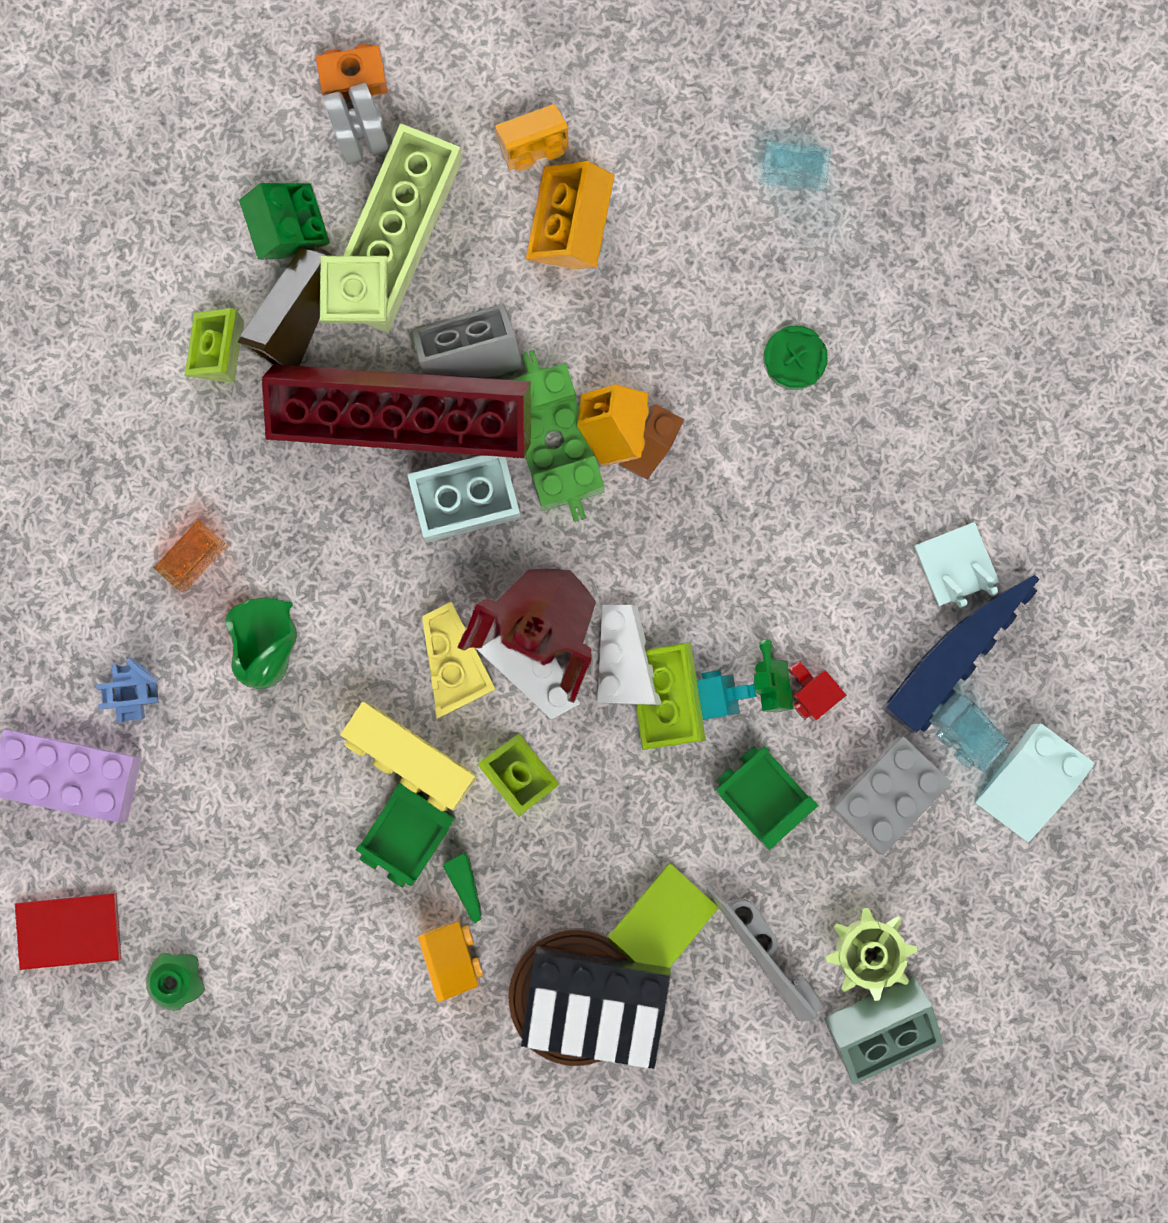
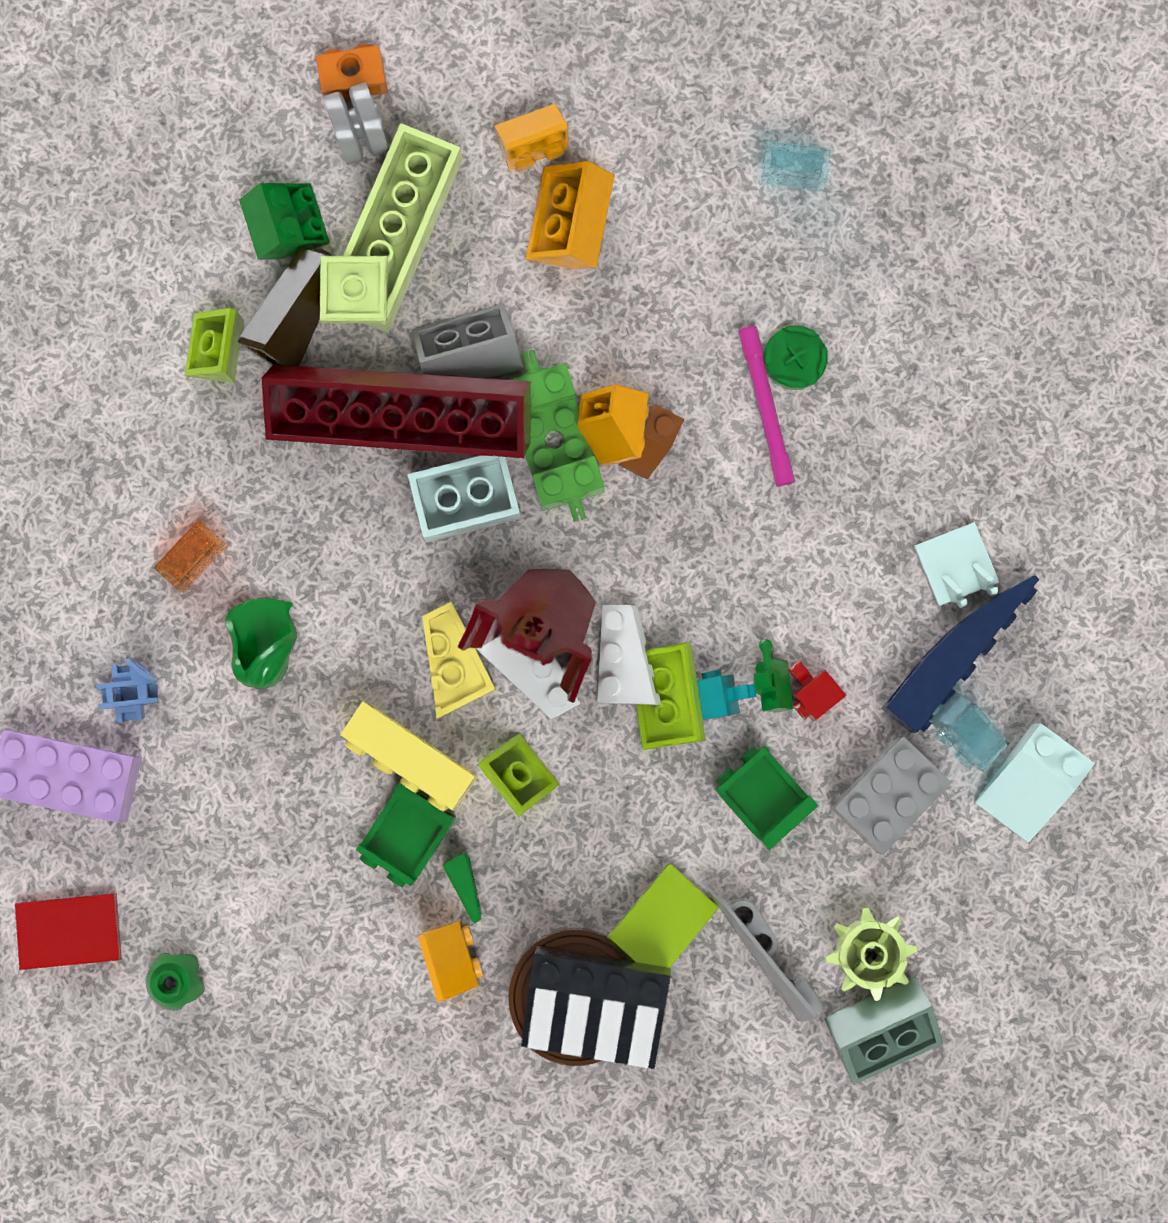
(779, 457): none -> dark pink piece

